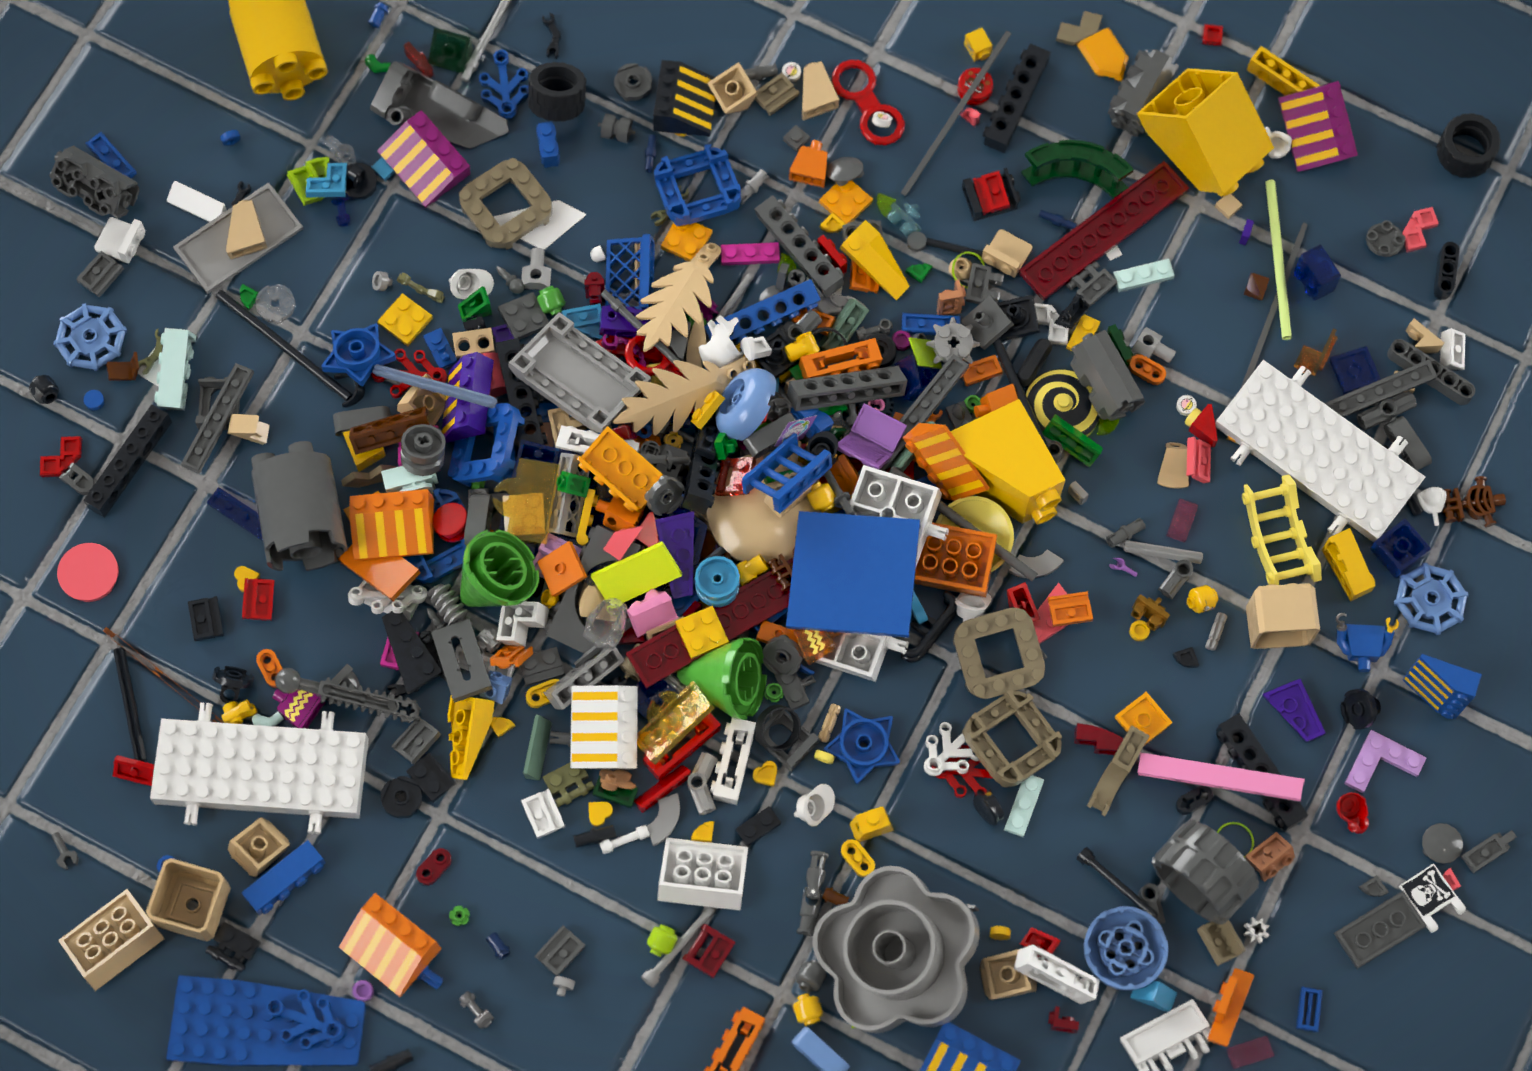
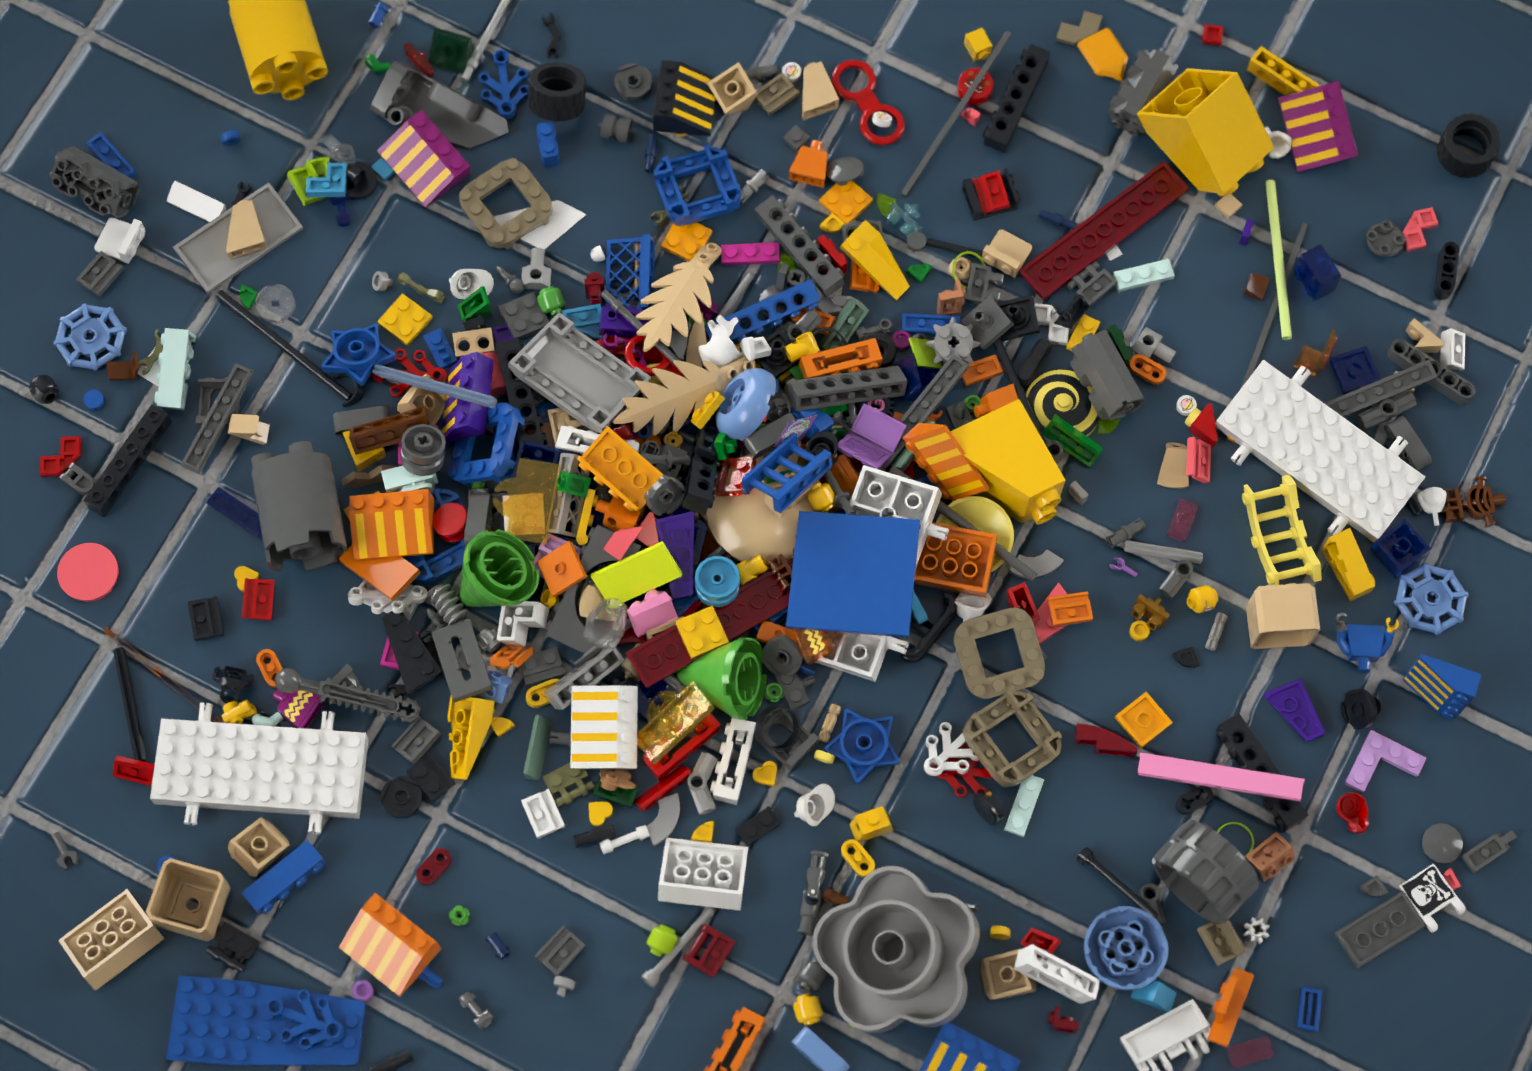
(1079, 161): dark green fence -> none
(1118, 769): dark tan piece -> none

